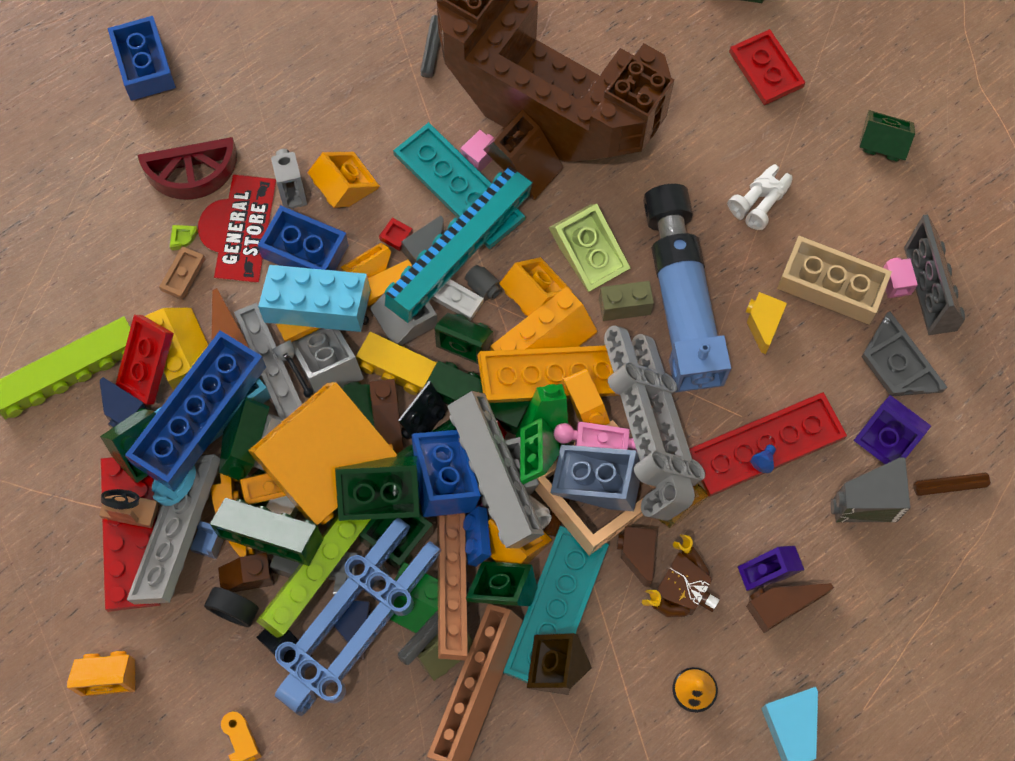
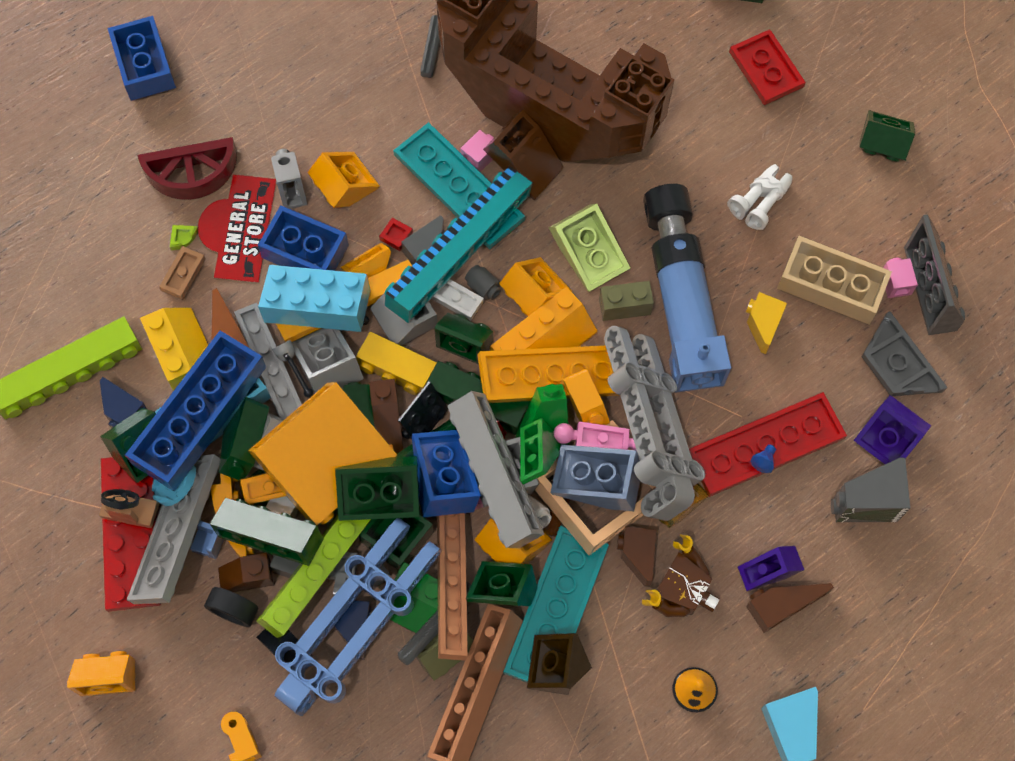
(144, 359): red plate -> none
(477, 536): blue plate -> none
(952, 484): reddish brown axle -> none

